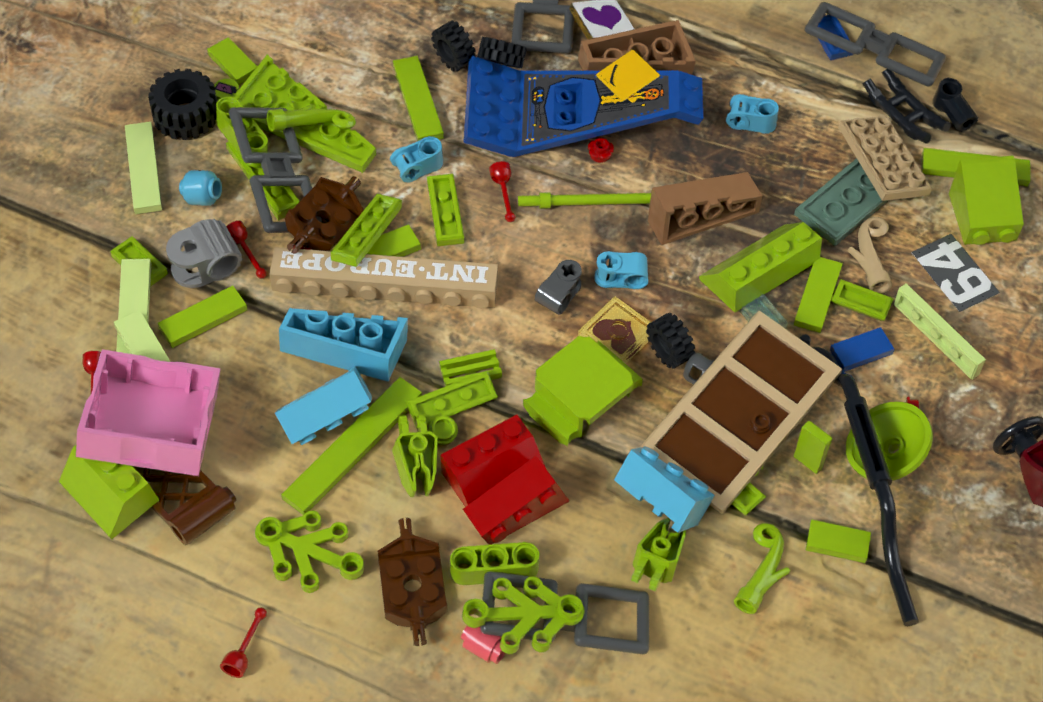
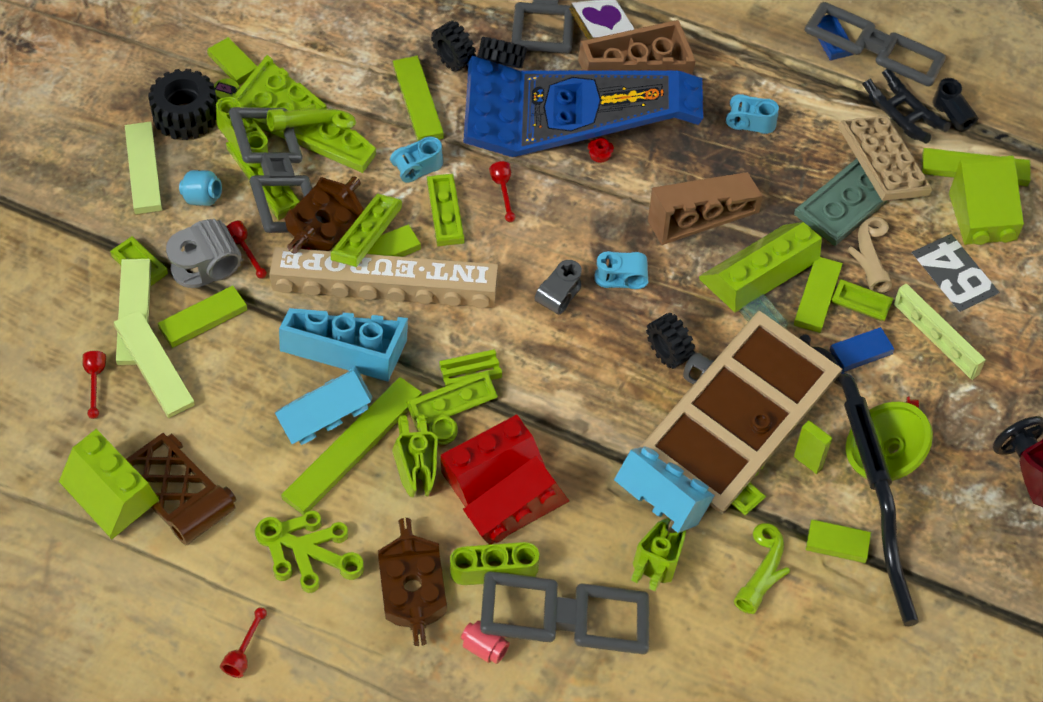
(148, 413): bright pink tile -> none
(527, 612): lime plant -> none
(546, 200): lime bar -> none
(578, 386): lime piece -> none
(618, 329): clear yellow tile -> none
(627, 75): yellow sticker -> none

